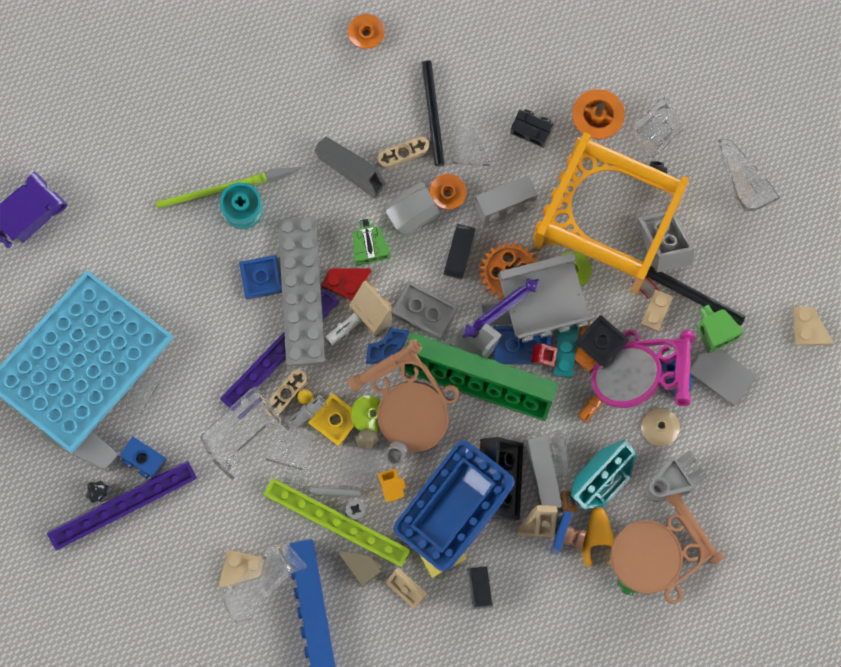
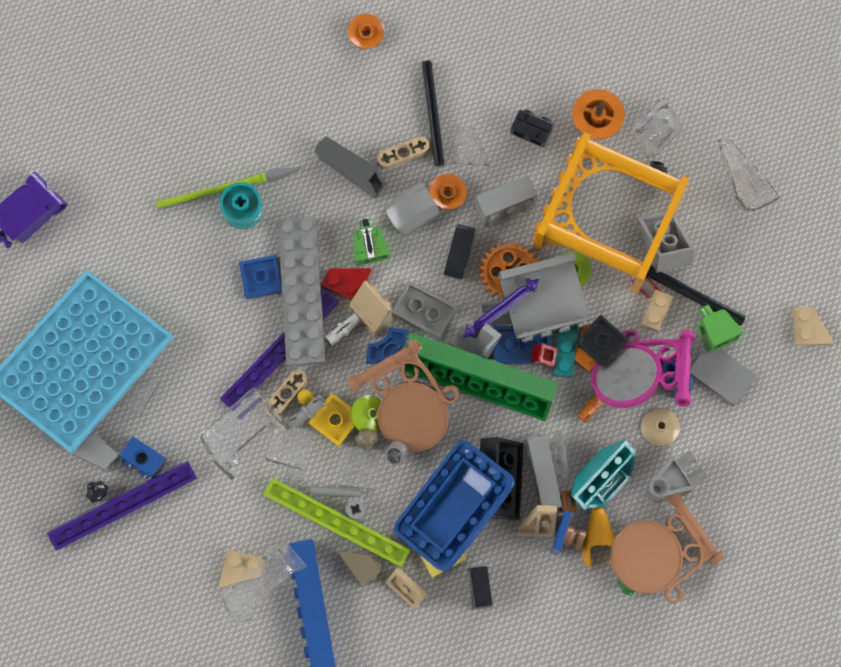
(391, 485): light orange brick -> none

